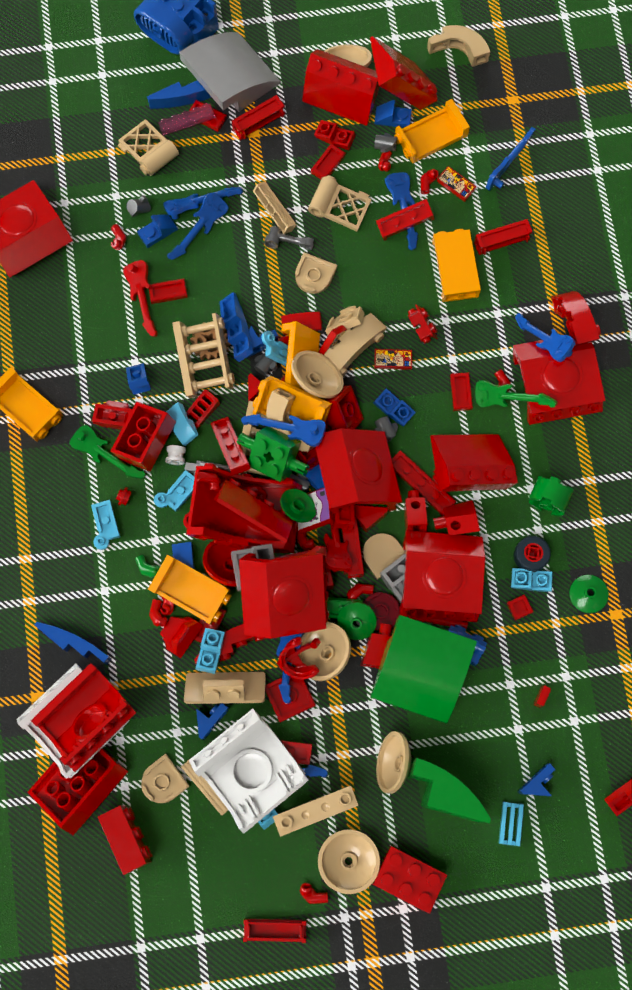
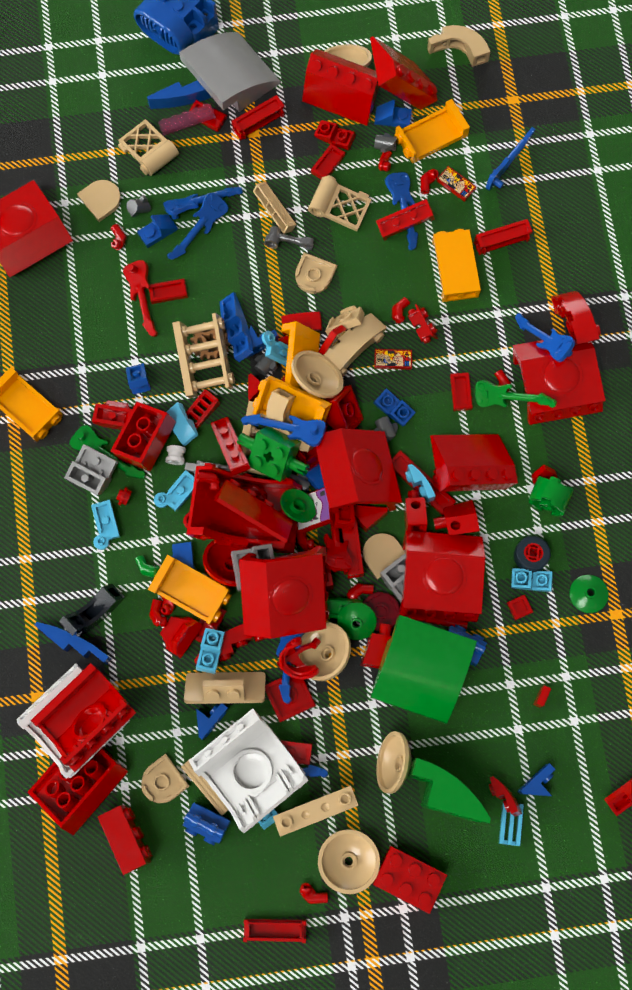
(91, 470): none -> light grey brick
(93, 612): none -> black arch
(101, 198): none -> tan tile
(206, 823): none -> blue brick
(397, 310): none -> red arm
(417, 478): none -> medium azure slope
(502, 792): none -> red slope
(543, 471): none -> red tile

